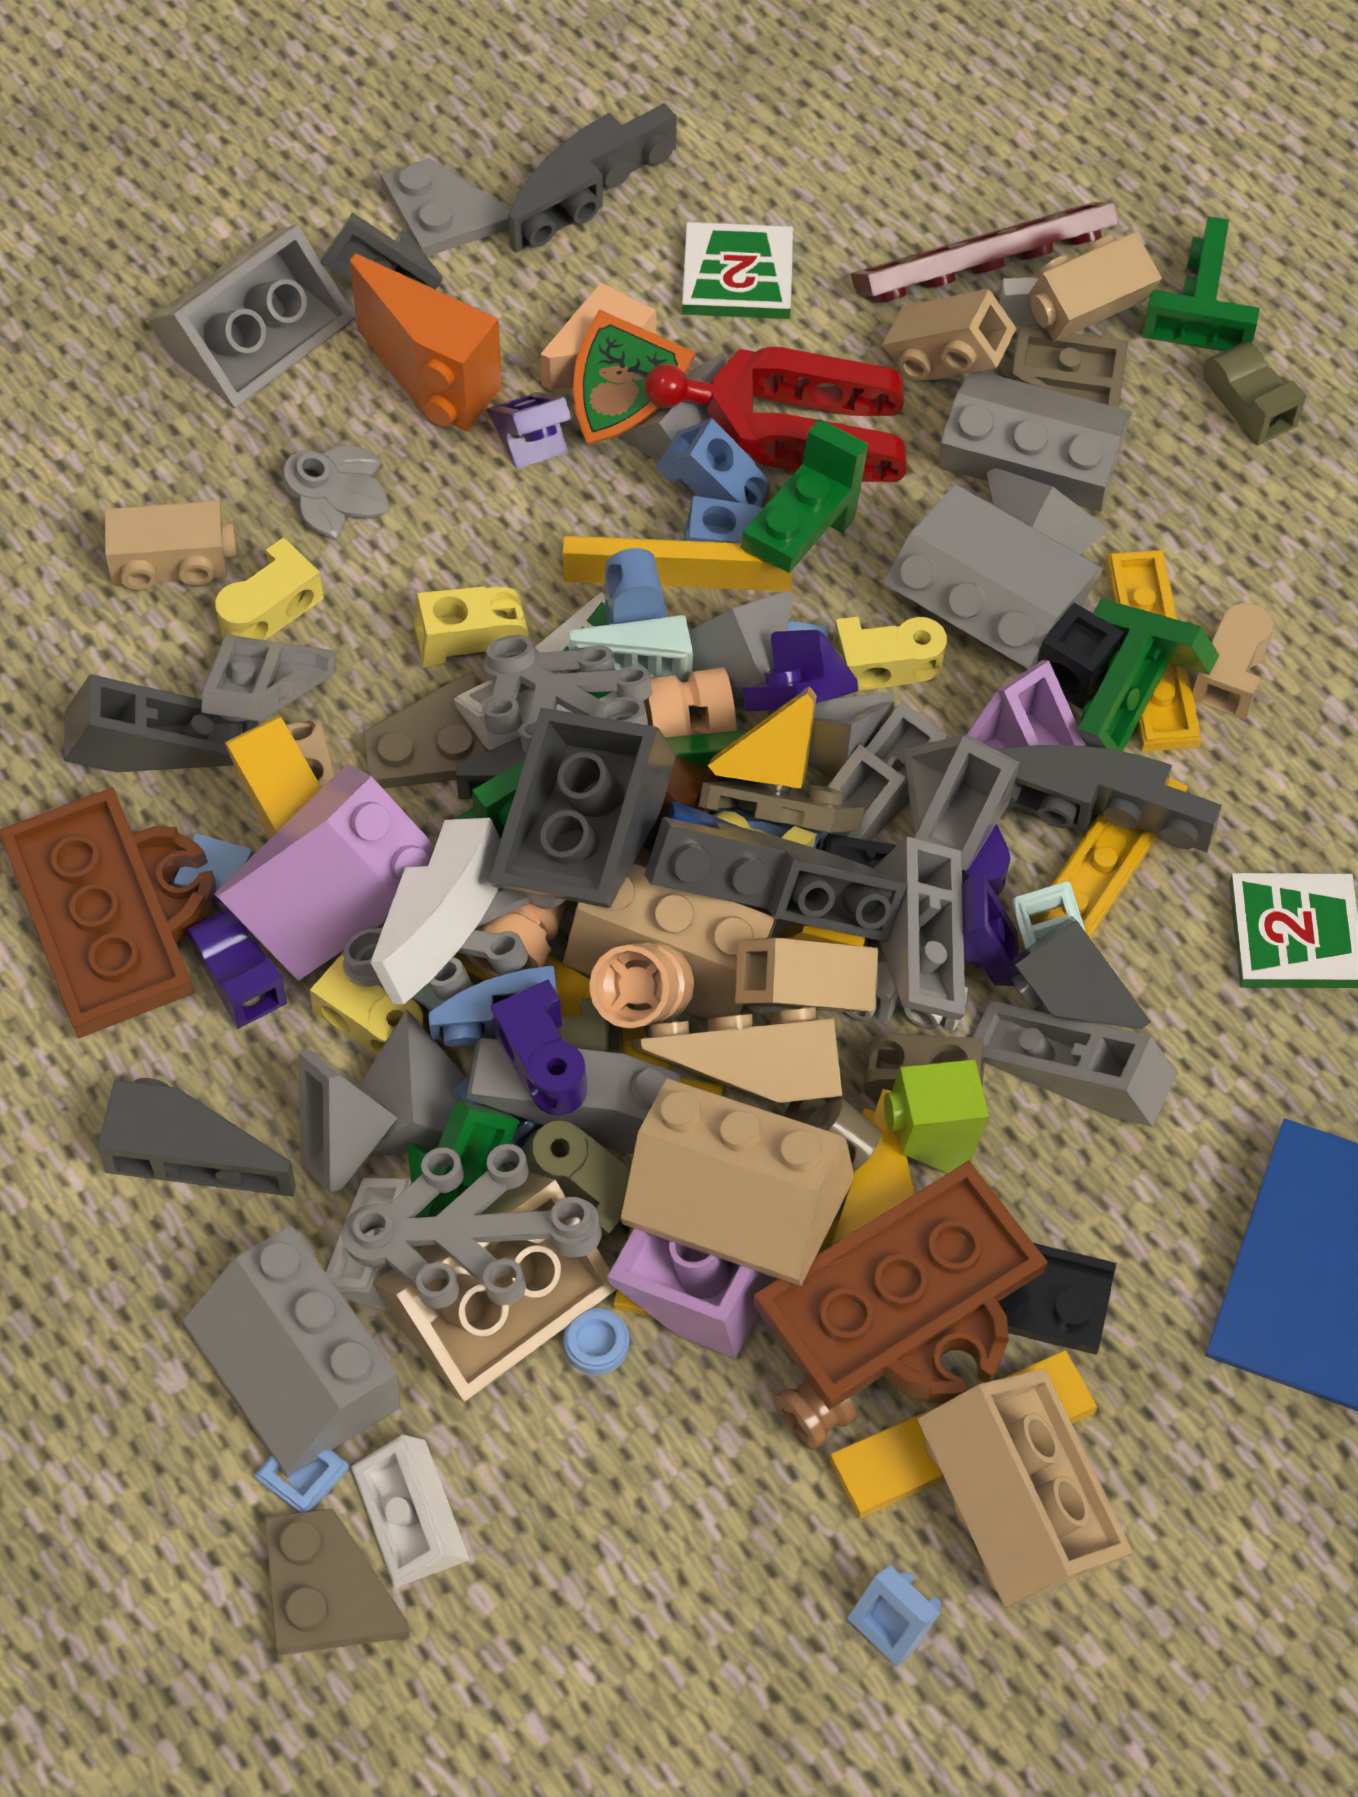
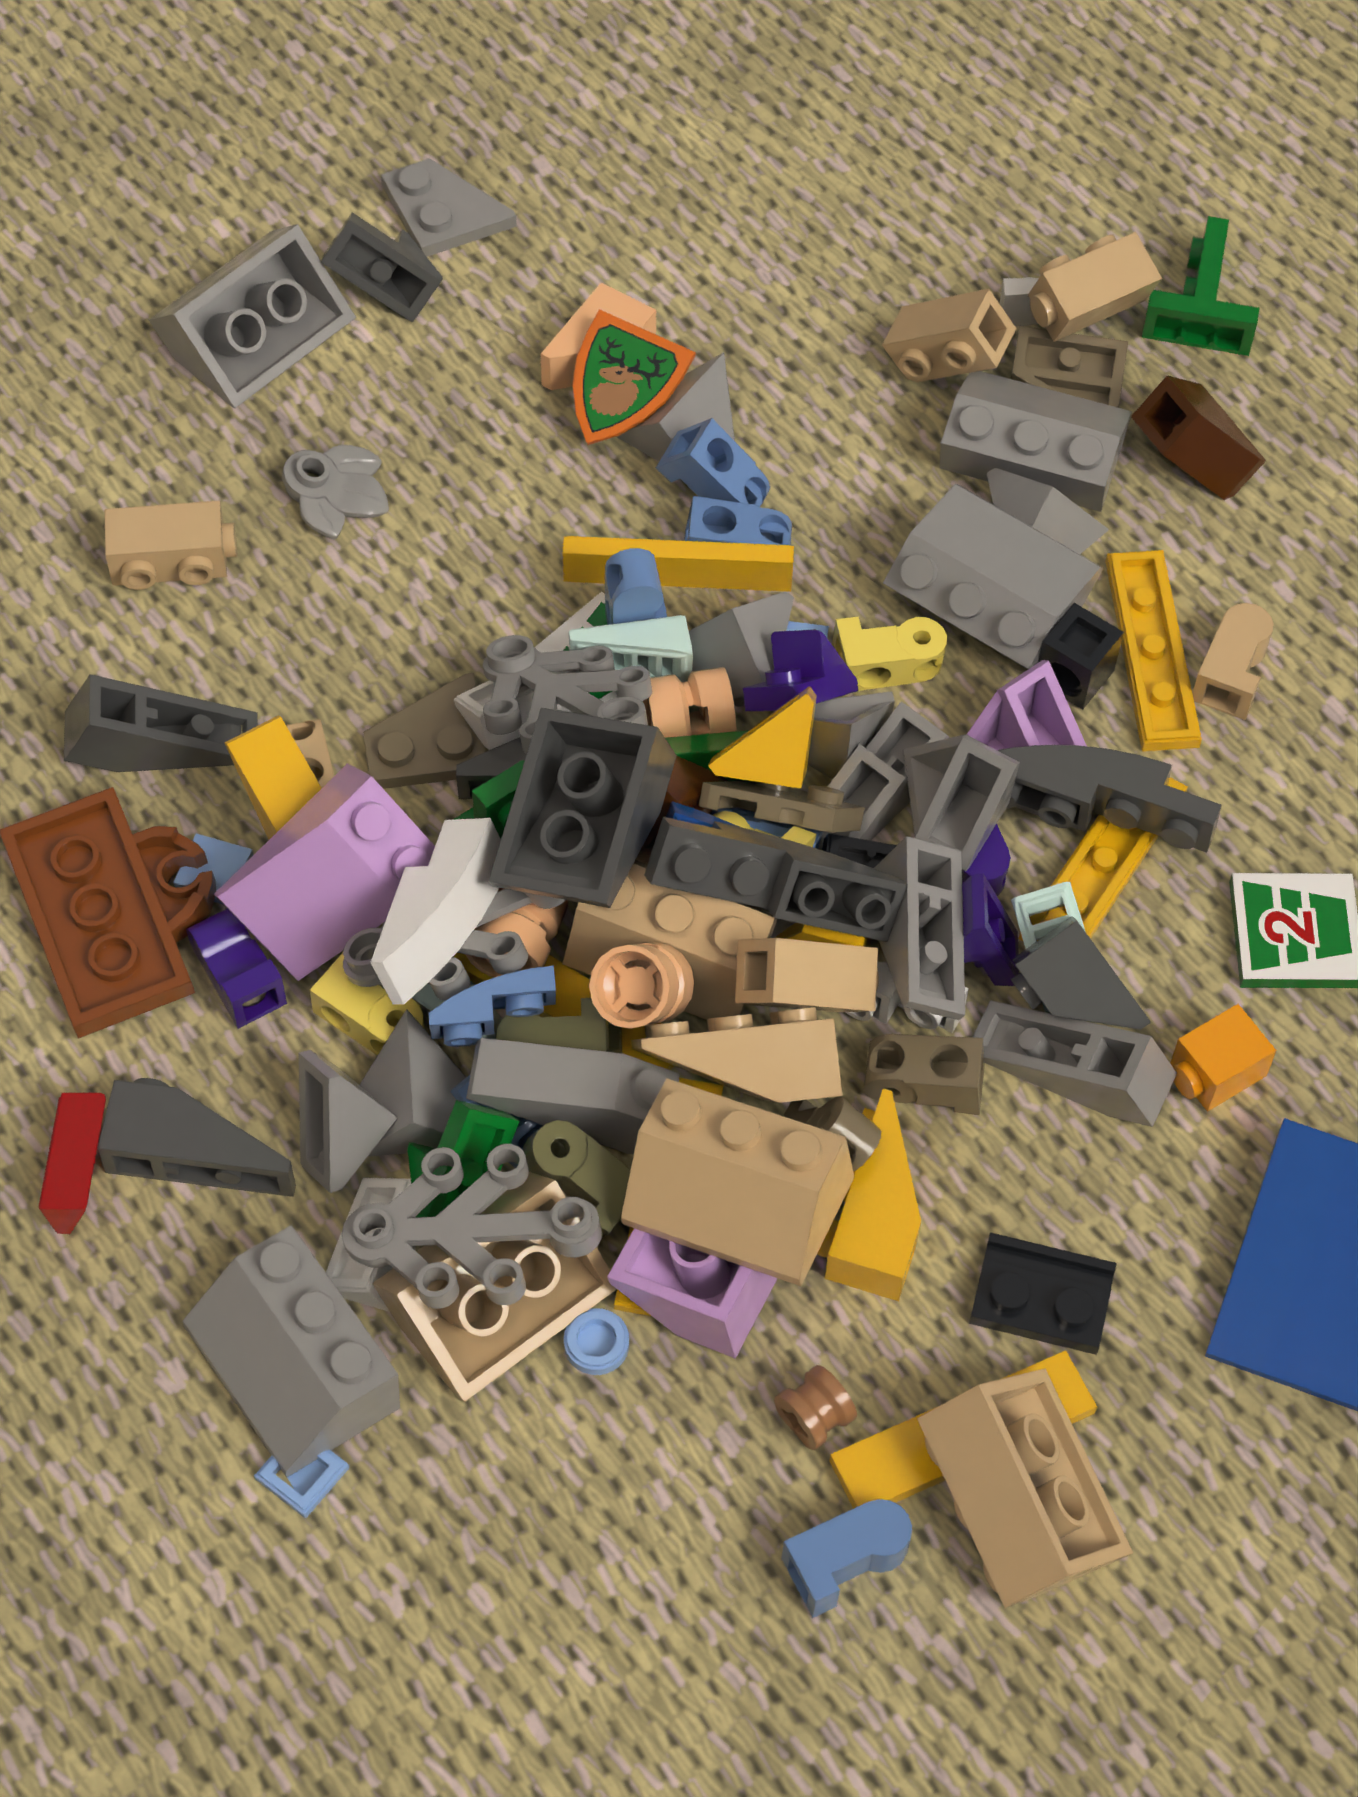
(71, 1159): none -> red slope
(262, 676): light grey wing -> none
(270, 596): light yellow leg -> none
(325, 1587): dark tan wing -> none
(409, 1510): white slope -> none
(429, 342): orange slope -> none
(465, 621): light yellow leg -> none
(531, 427): slope -> none
(545, 1063): dark purple leg -> none
(573, 176): dark grey slope -> none
(737, 270): tile -> none
(775, 376): red piece -> none
(815, 498): green bracket -> none
(858, 1541): none -> medium blue leg
(894, 1614): light blue tile -> none
(907, 1294): dark orange plate -> none
(938, 1112): lime slope -> none
(985, 251): plate -> none
(1136, 669): green bracket -> none
(1198, 436): none -> reddish brown slope
(1221, 1058): none -> light orange brick
(1254, 392): olive leg -> none

